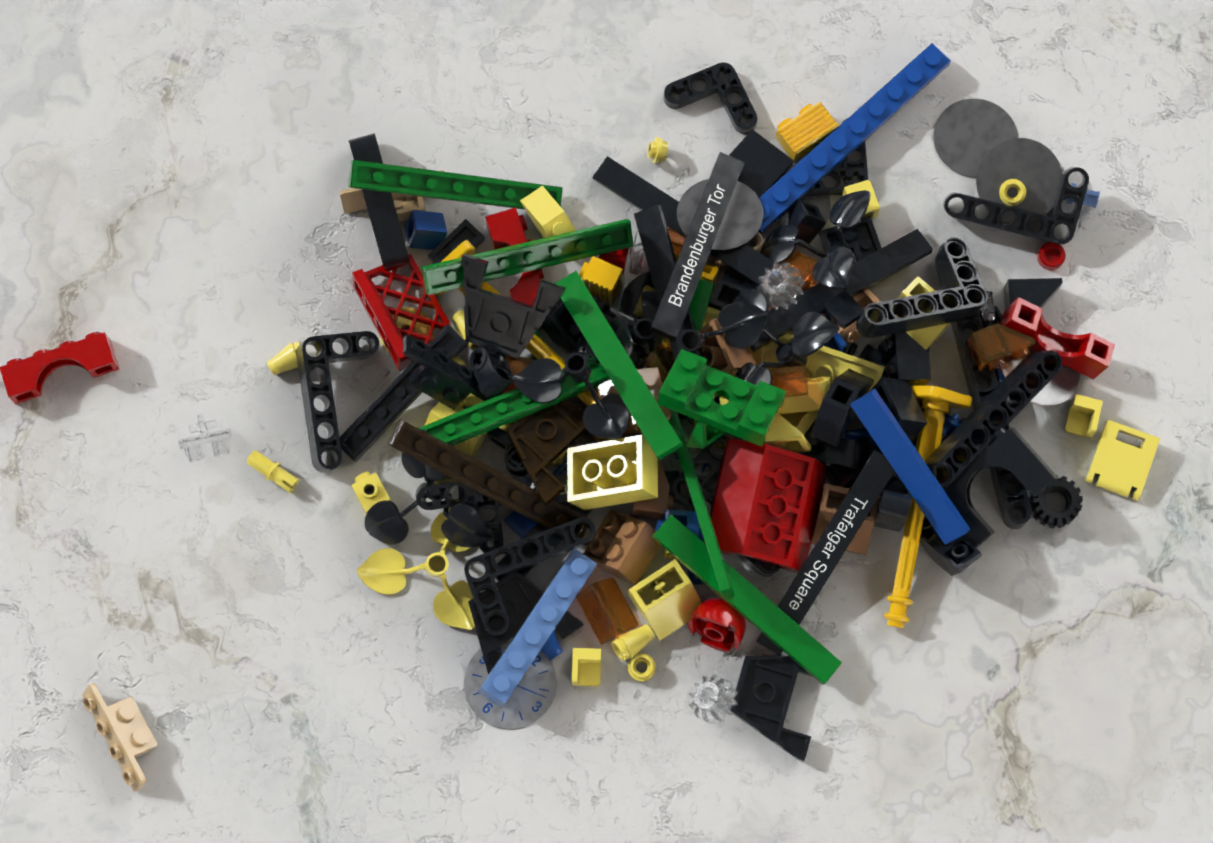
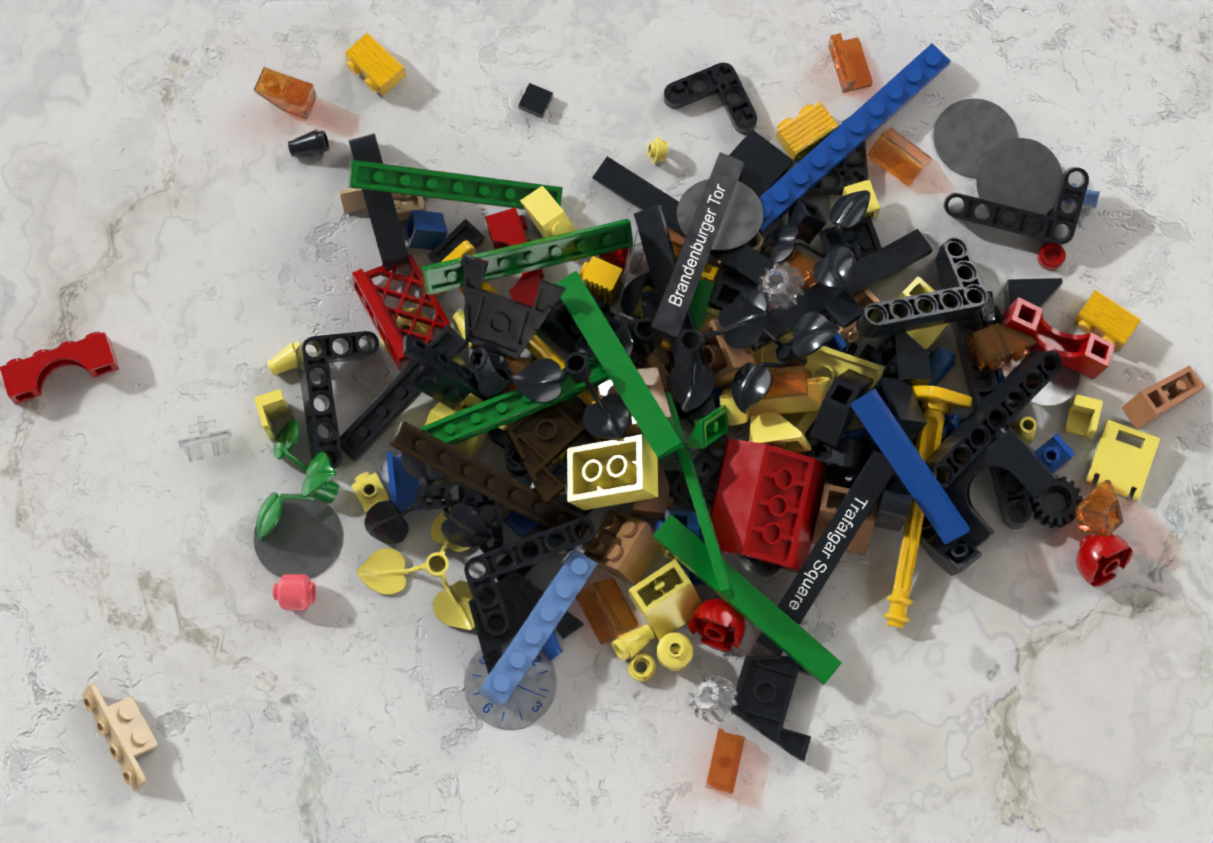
(270, 407): none -> light yellow panel
(272, 471): light yellow axle -> none
(286, 92): none -> clear orange slope
(295, 592): none -> coral head
(302, 540): none -> flat silver sticker
(309, 144): none -> black cone
(316, 483): none -> green plant
(374, 64): none -> yellow brick
(402, 485): none -> blue panel
(535, 100): none -> black tile
(586, 667): light yellow panel -> none
(666, 651): none -> light yellow head
(692, 391): green piece -> none
(725, 761): none -> clear orange panel
(849, 63): none -> clear orange panel
(899, 156): none -> clear orange panel
(940, 363): none -> blue cone
(1009, 184): light yellow plate -> none
(1029, 423): none -> light yellow cone
(1058, 449): none -> blue brick
(1100, 511): none -> clear orange slope
(1101, 556): none -> red cylinder
(1107, 320): none -> yellow brick
(1162, 397): none -> nougat slope

